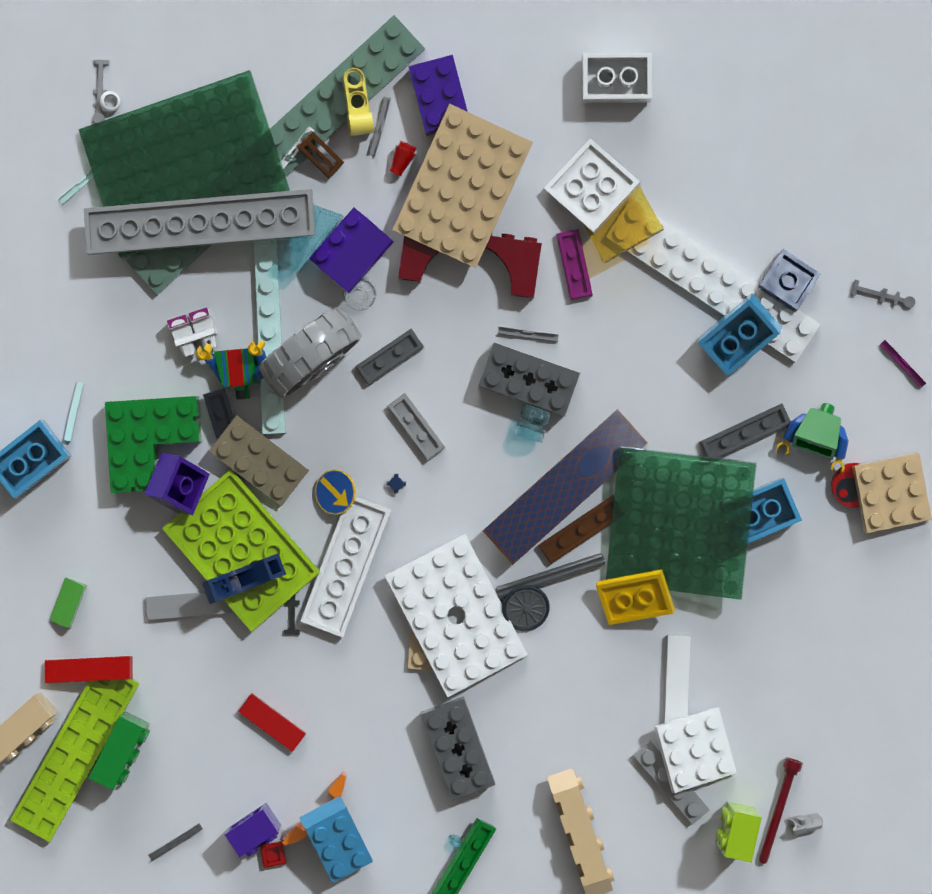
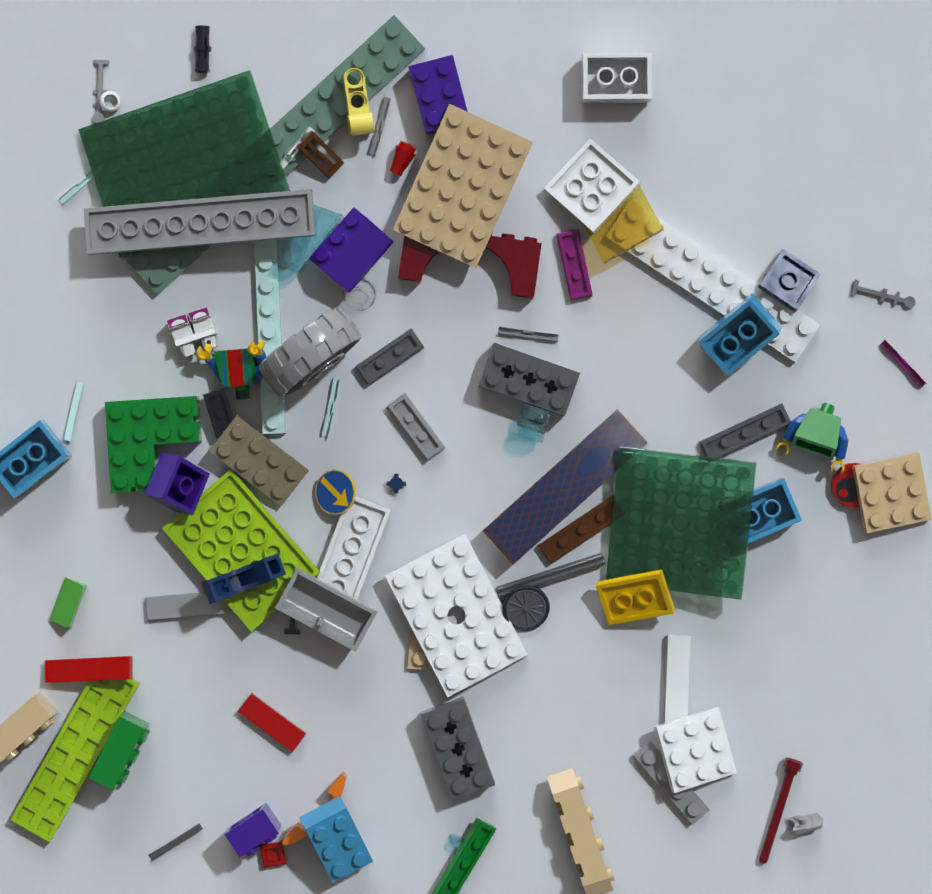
(202, 49): none -> black pin
(326, 609): none -> light grey container
(331, 406): none -> light aqua piece
(738, 831): lime brick -> none

